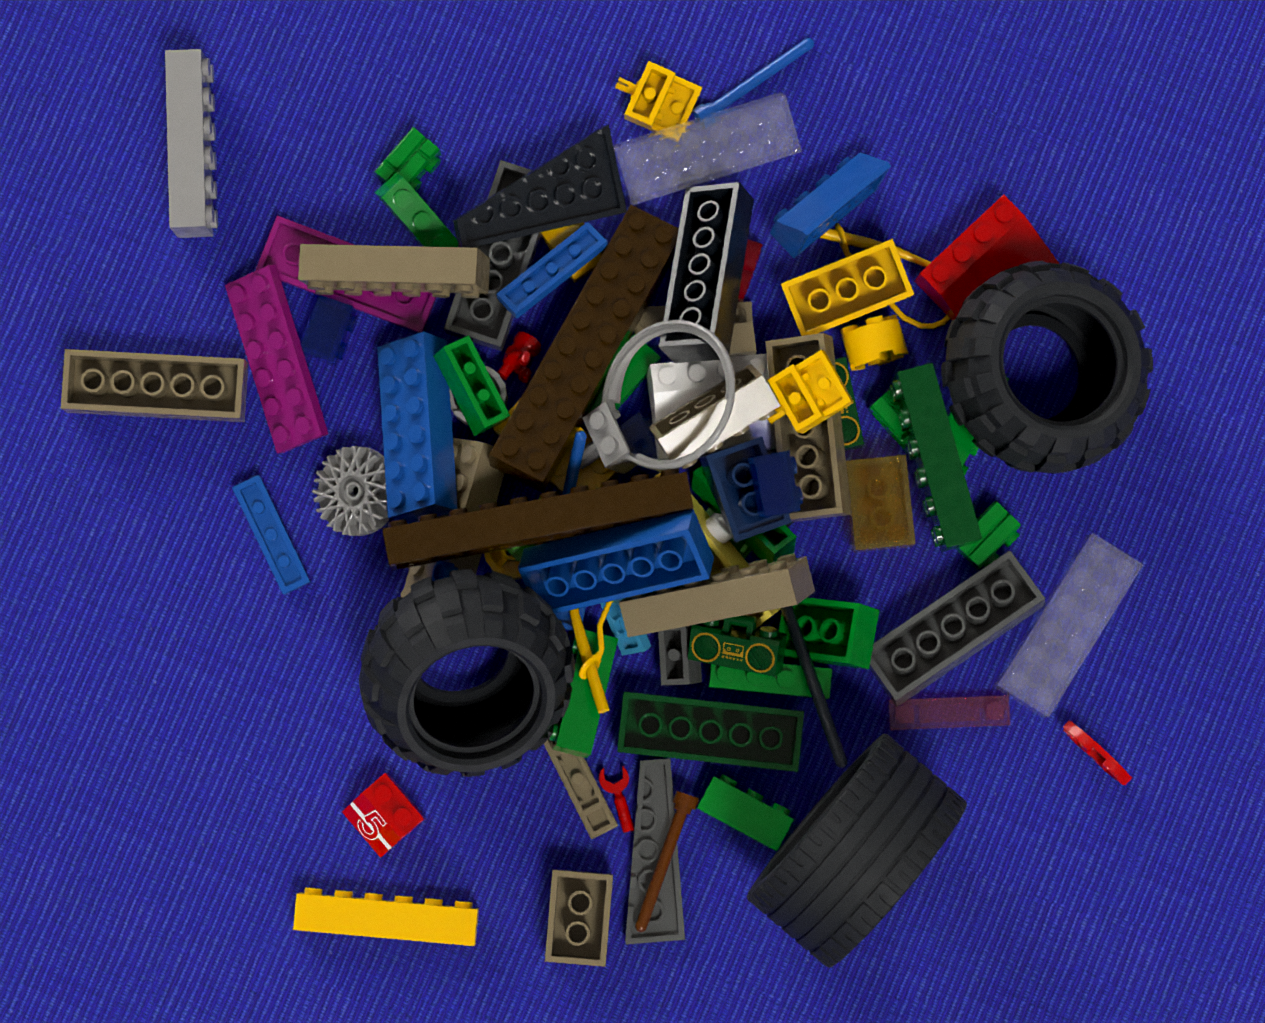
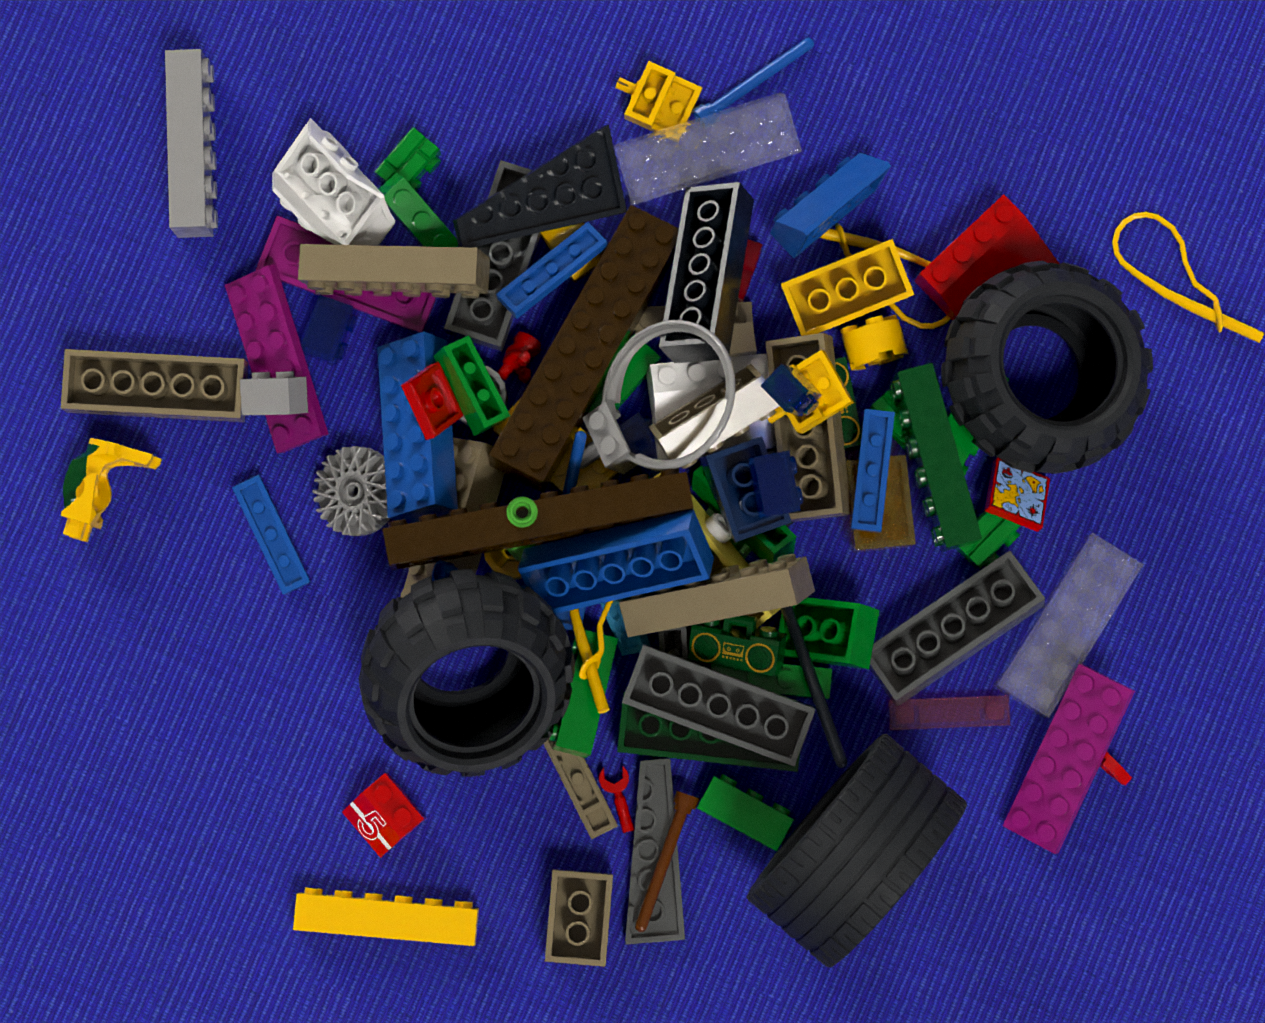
(88, 487): none -> yellow hips
(273, 395): none -> light grey brick
(329, 191): none -> white slope
(432, 400): none -> red tile
(522, 502): none -> bright green plate
(719, 705): none -> dark grey brick
(792, 391): none -> clear blue brick
(872, 470): none -> blue plate
(1017, 495): none -> tile
(1068, 758): none -> magenta plate
(1214, 315): none -> yellow piece

